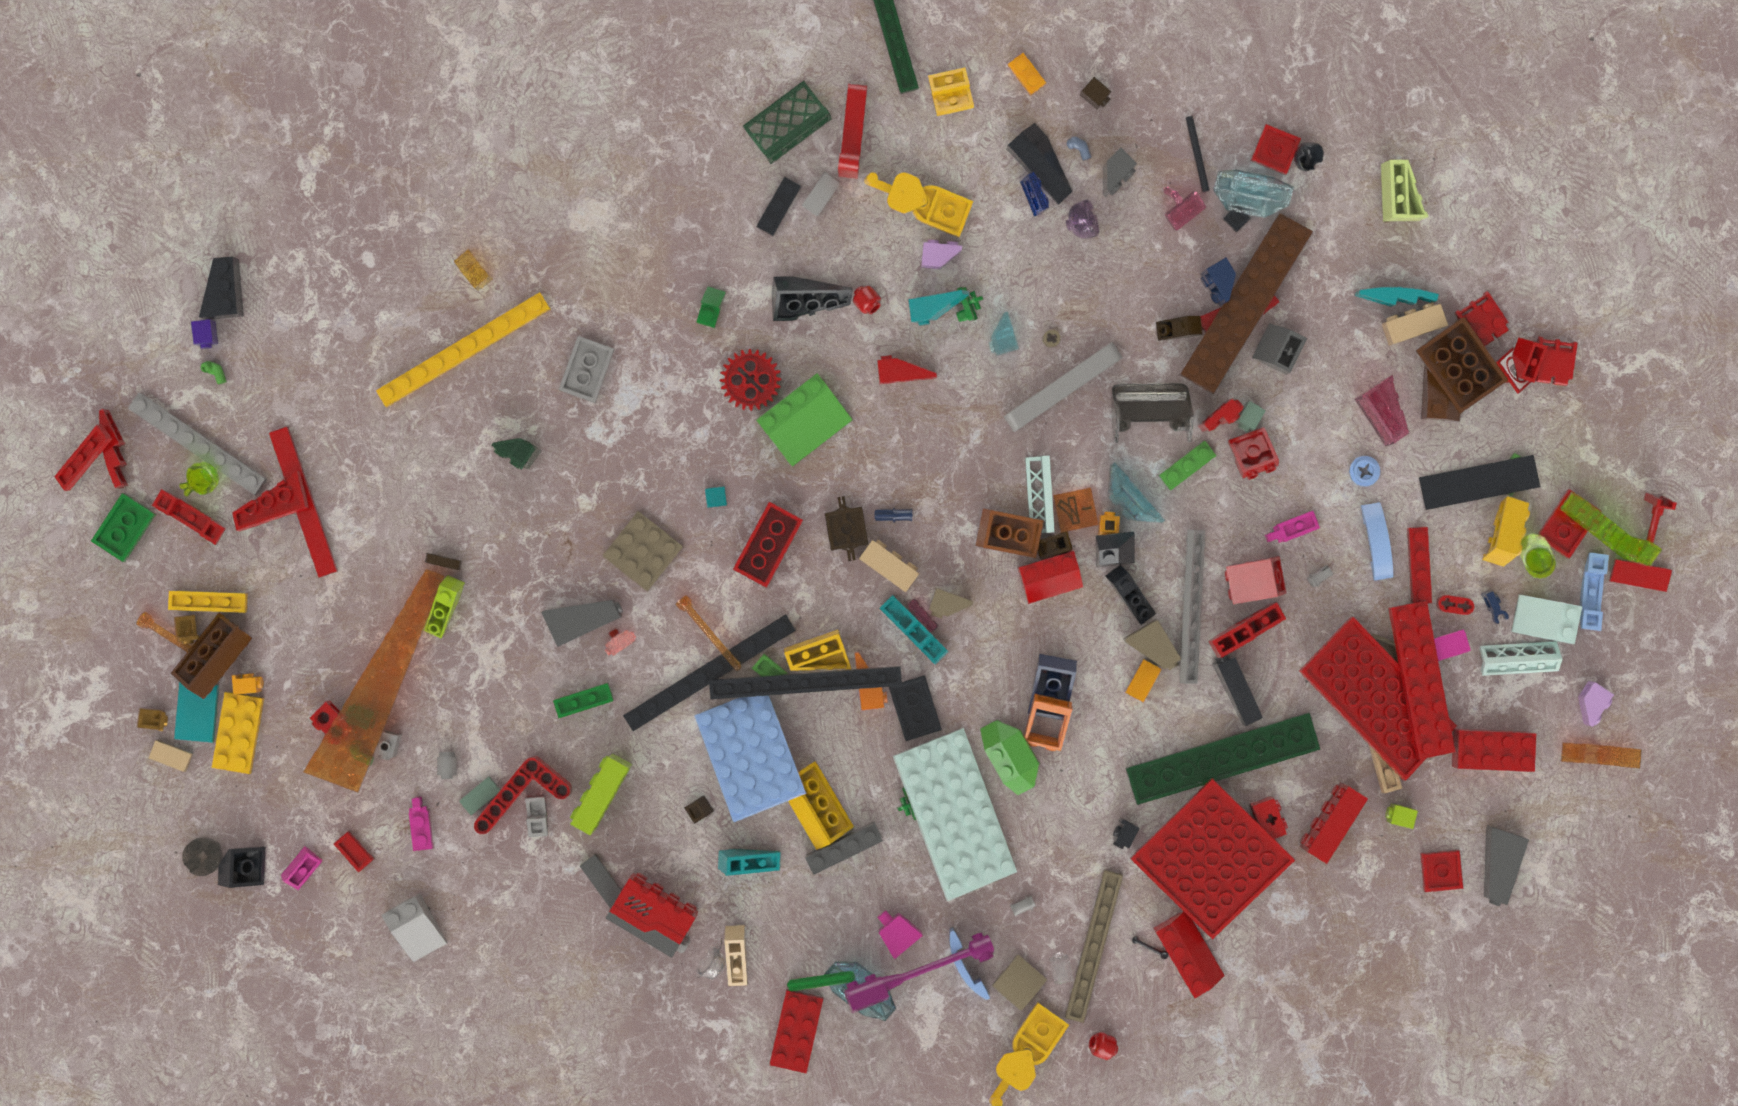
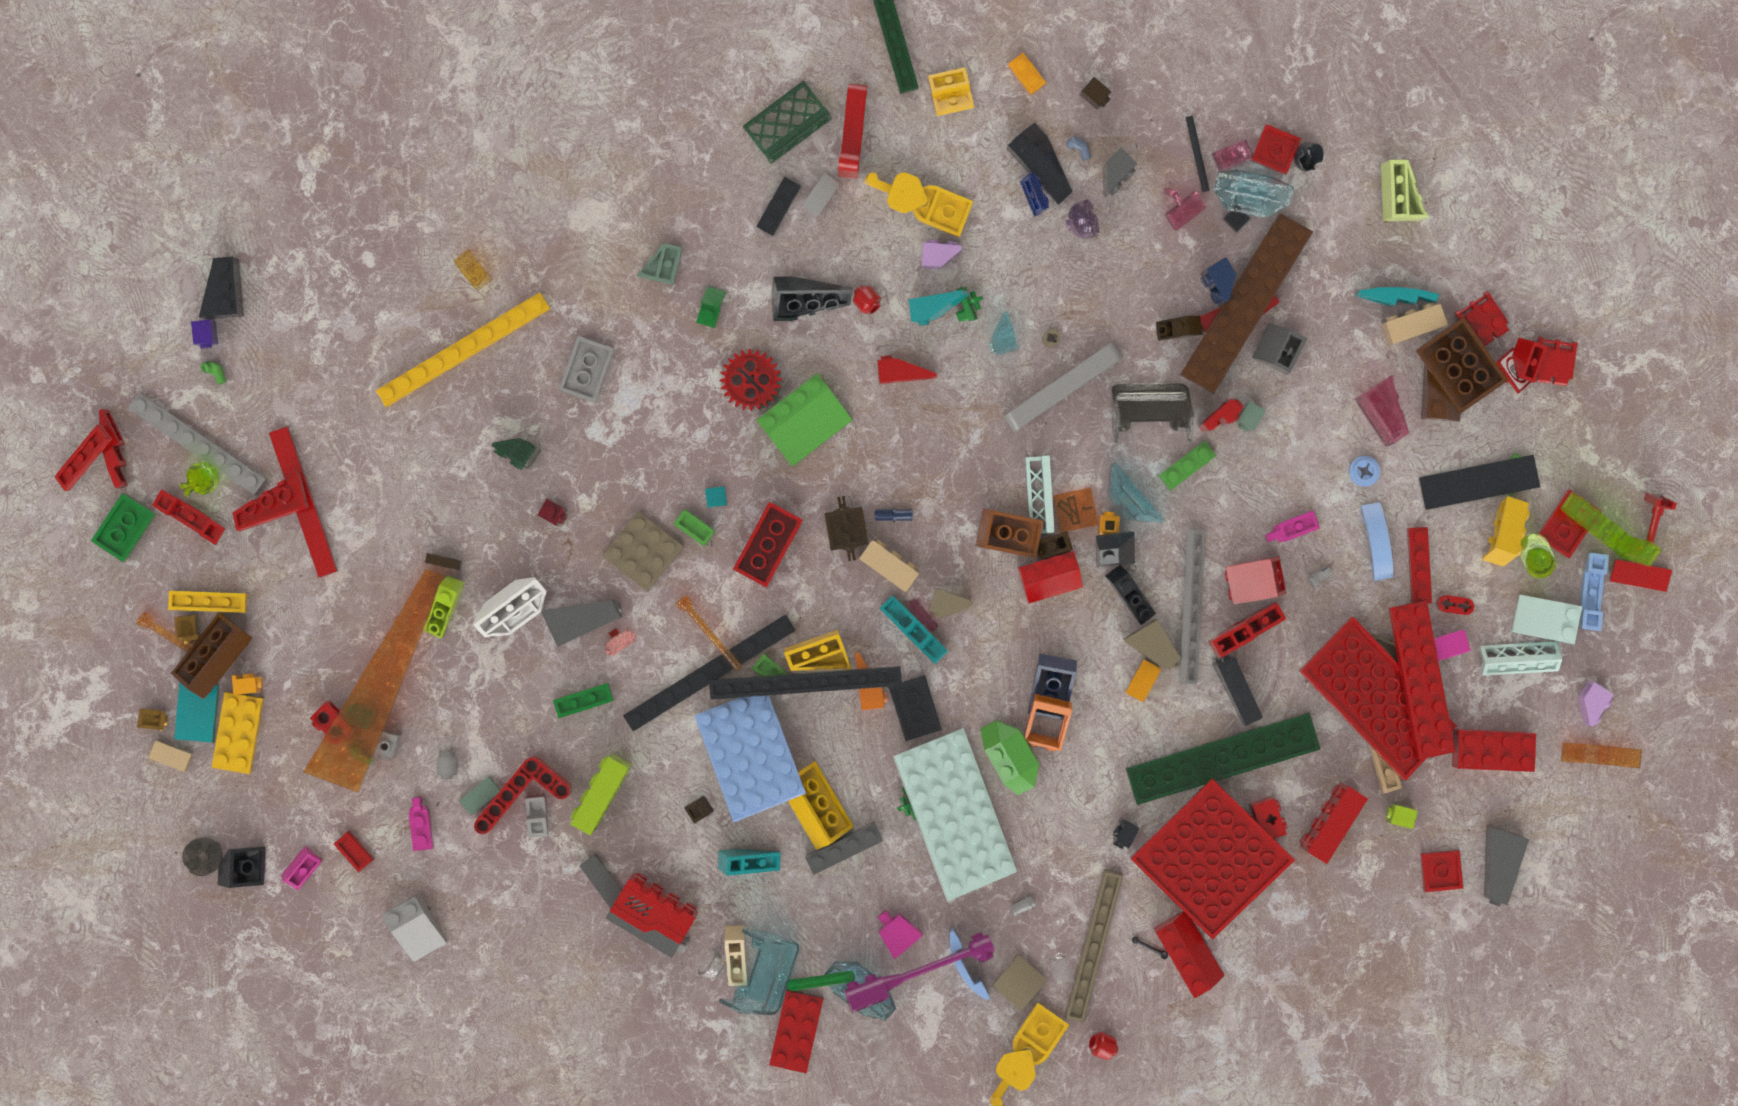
(511, 608): none -> white wedge
(553, 513): none -> dark red bracket
(663, 265): none -> sand green wing
(694, 527): none -> bright green plate
(768, 977): none -> clear light blue windscreen
(1232, 155): none -> clear pink slope
(1254, 453): red plate -> none
(1492, 603): dark blue plate -> none

